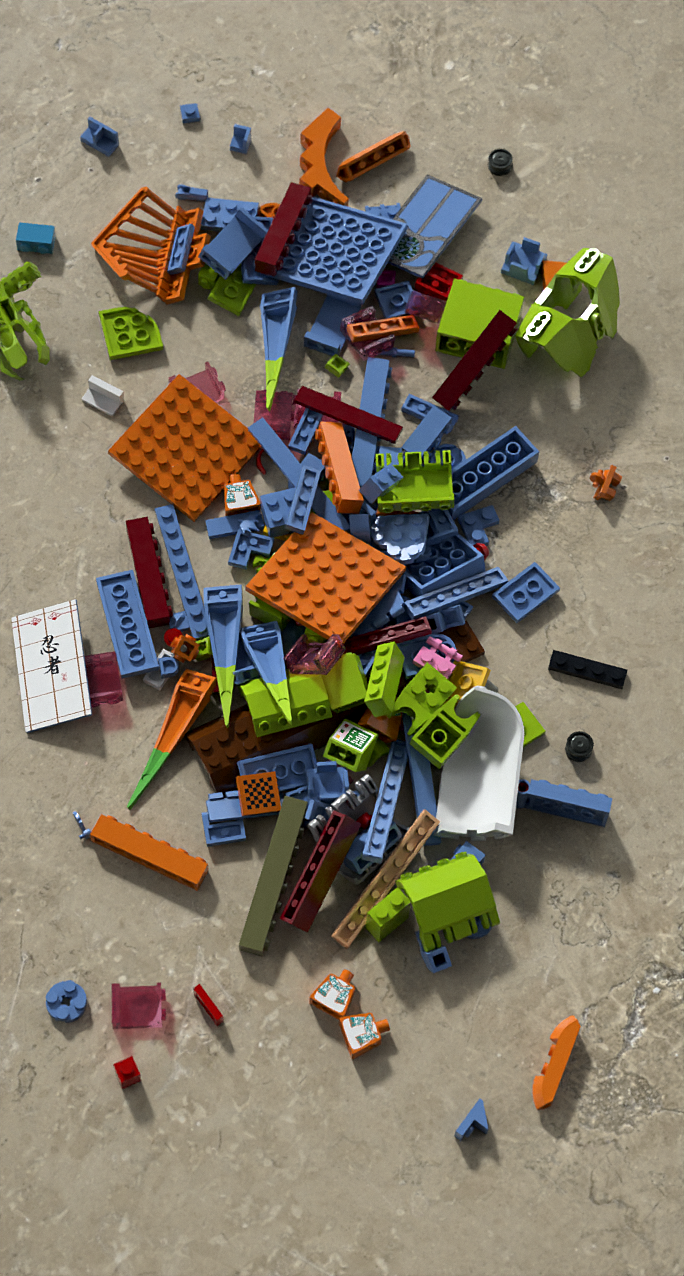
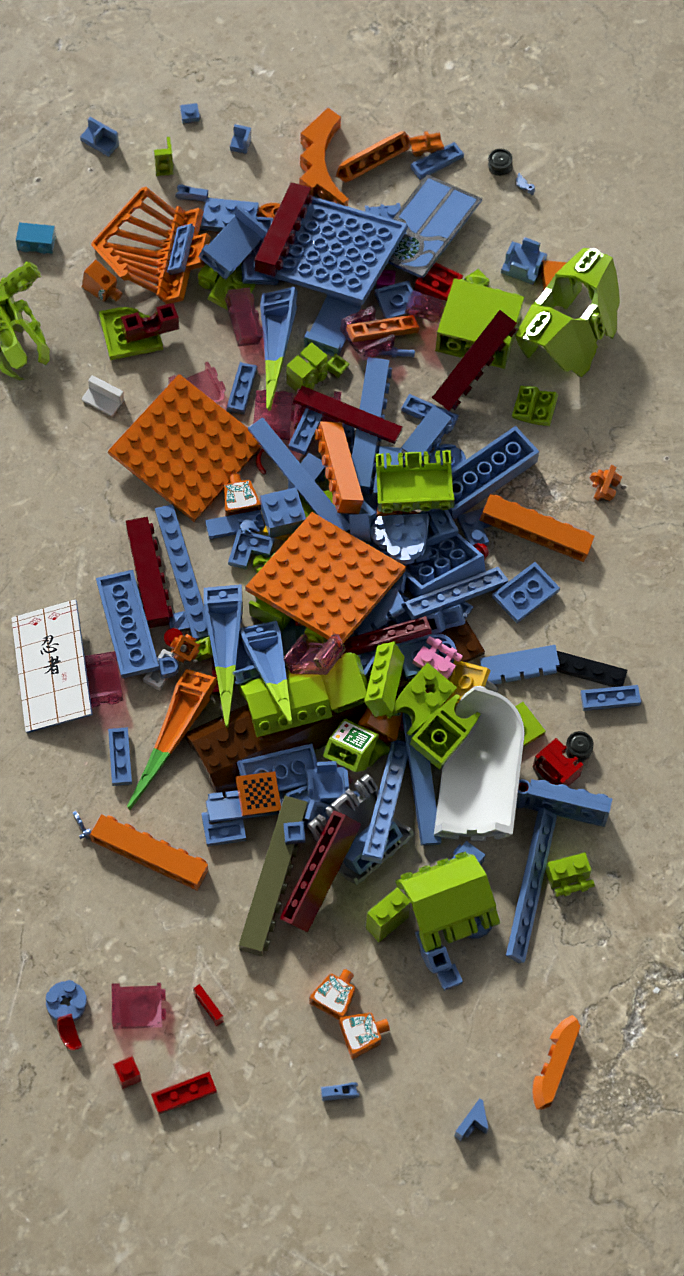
(68, 1032): none -> red helmet
(100, 282): none -> orange torso
(120, 756): none -> medium blue plate
(161, 322): none -> dark red arch
(164, 160): none -> lime panel
(183, 1093): none -> red plate
(241, 388): none -> medium blue tile
(244, 317): none -> clear pink brick
(294, 832): none -> medium blue tile
(303, 499): medium blue plate -> none
(307, 374): none -> lime piece
(335, 1092): none -> medium blue bar
(364, 820): red plate -> none
(381, 483): medium blue brick -> none
(385, 878): light nougat tile -> none
(426, 143): none -> orange hips
(437, 160): none -> medium blue tile
(449, 977): none -> medium blue plate
(477, 277): none -> lime tile
(522, 183): none -> medium blue piece
(523, 661): none -> medium blue windscreen
(531, 885): none -> medium blue plate
(535, 405): none -> lime slope
(537, 527): none -> orange brick
(555, 766): none -> red piece
(567, 871): none -> lime brick
(610, 697): none -> medium blue plate

